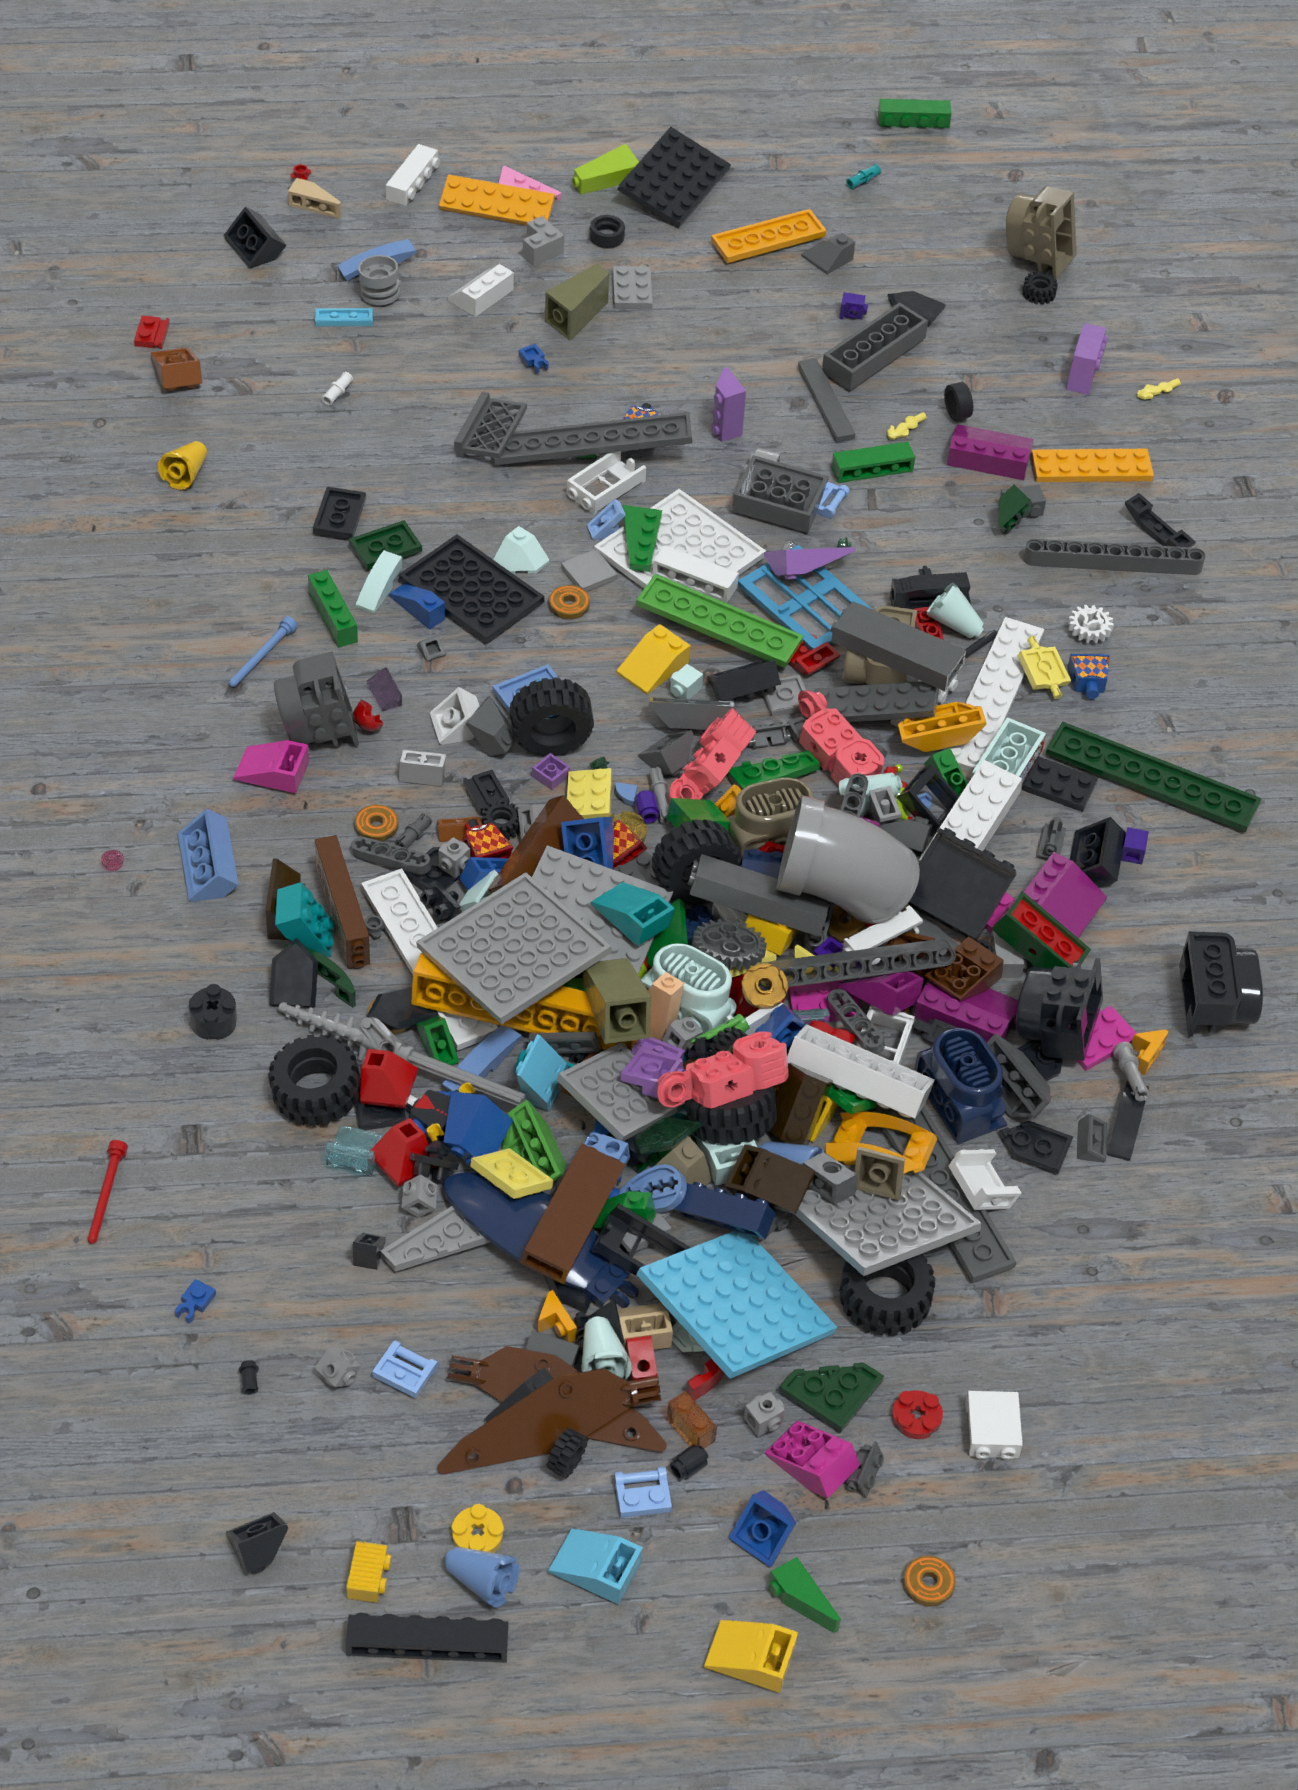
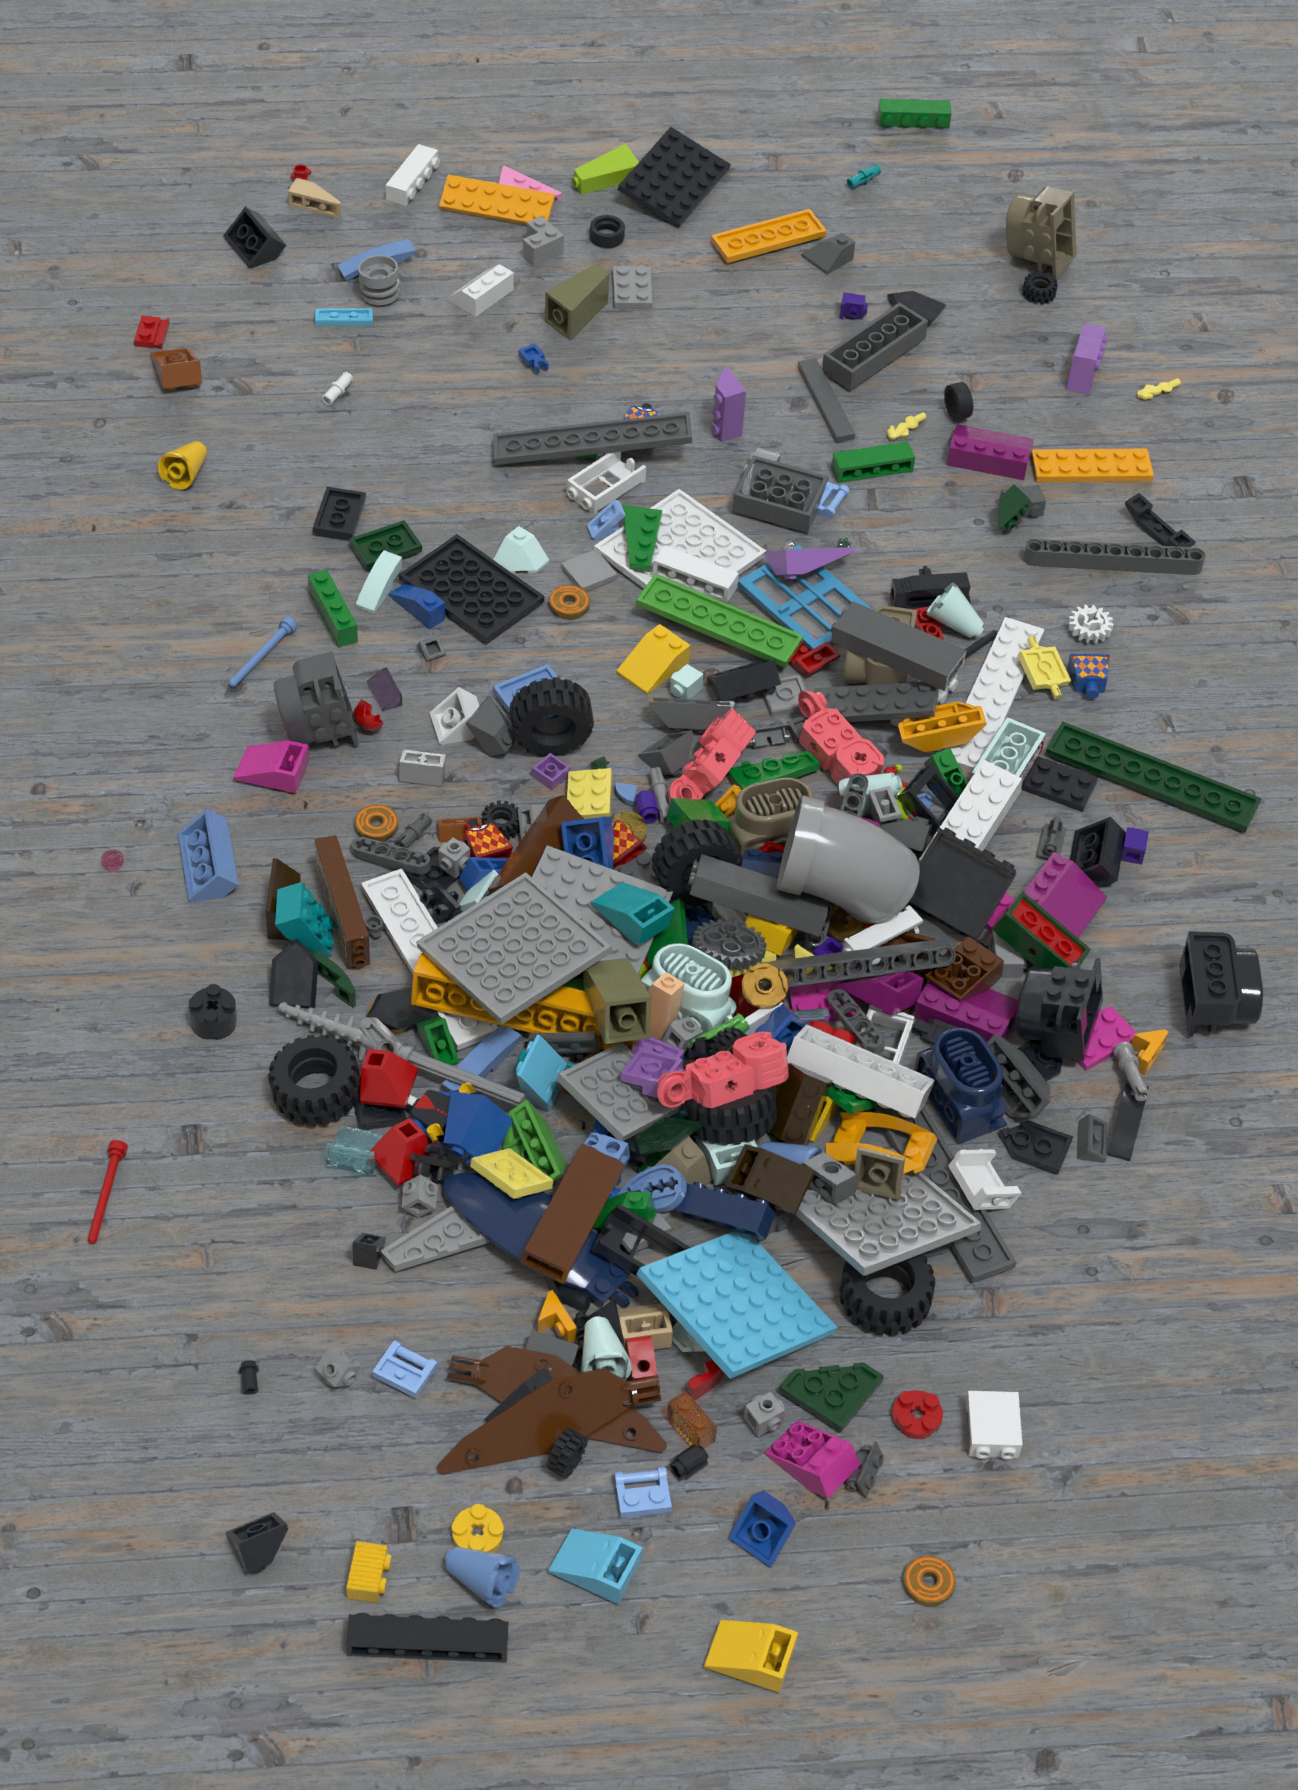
(195, 1298): blue plate -> none
(475, 423): dark grey fence -> none
(485, 789): black plate -> none
(800, 1592): green slope -> none

